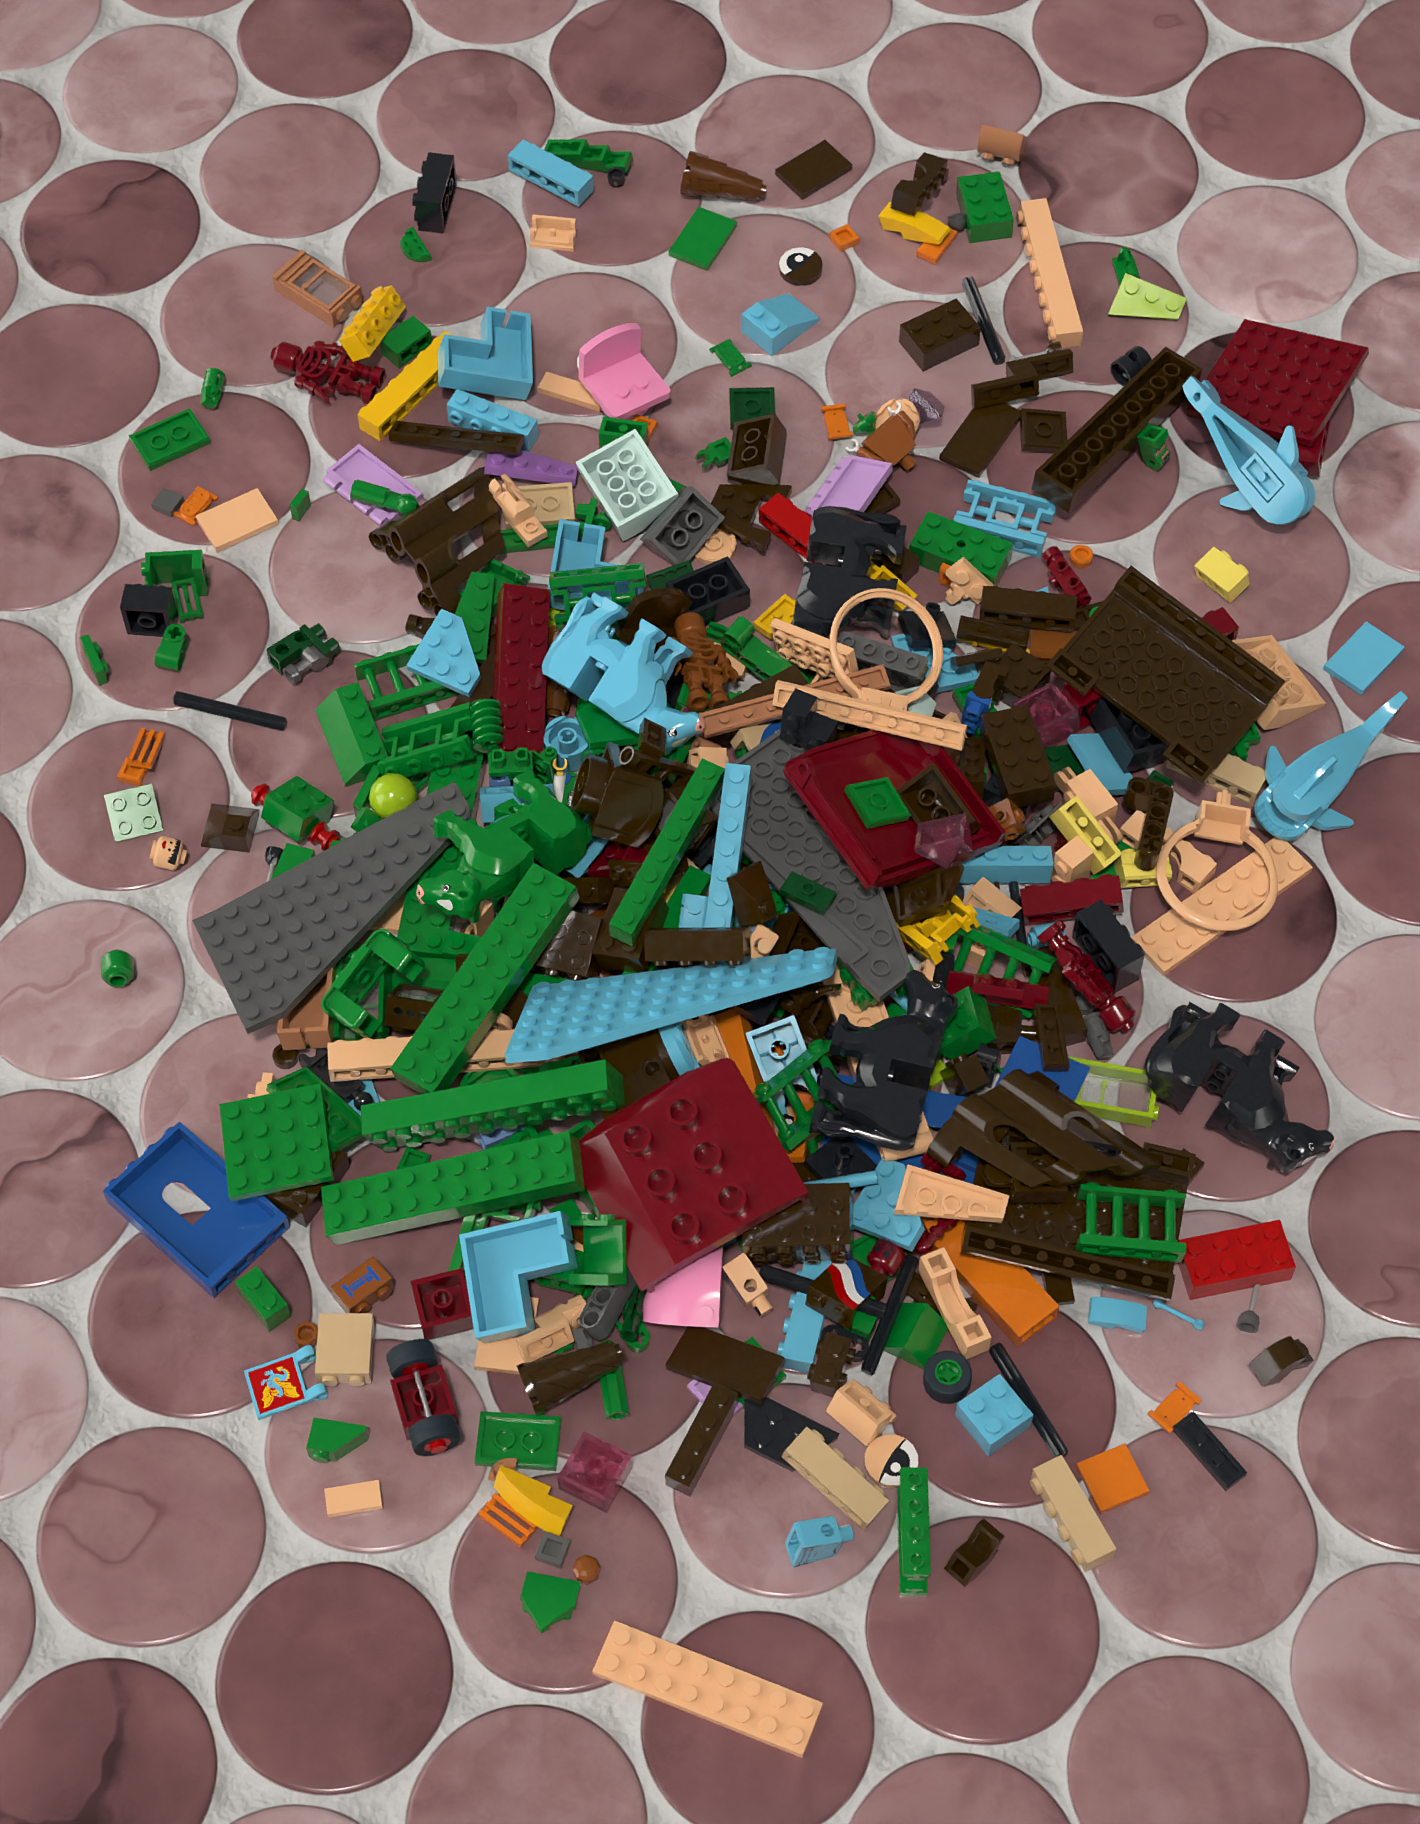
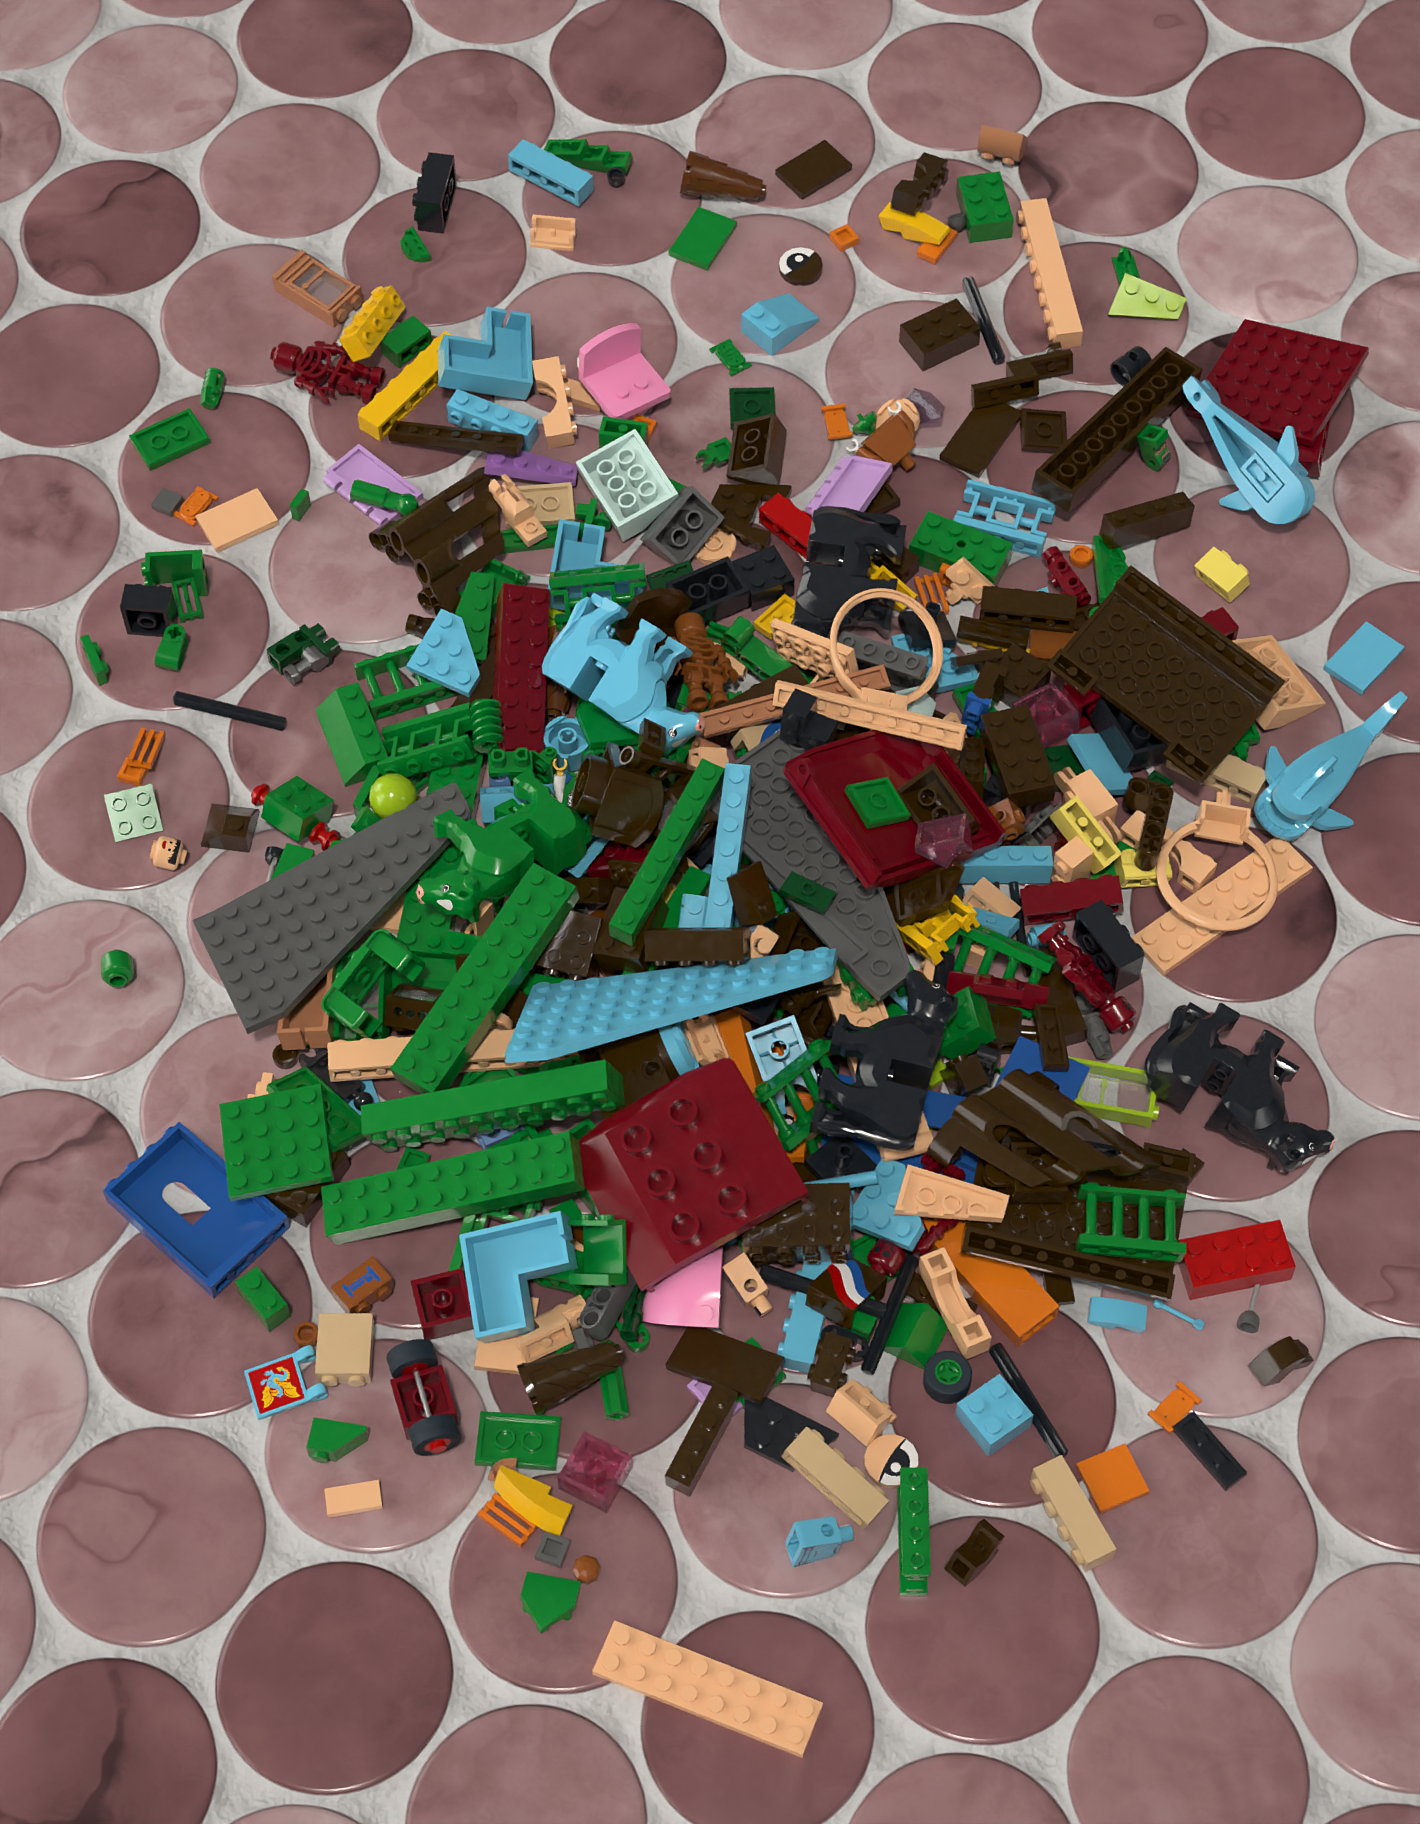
(557, 424): none -> light nougat arch
(765, 576): none -> black brick
(927, 581): none -> orange tile
(1108, 566): none -> green wing
(1146, 520): none -> dark brown brick

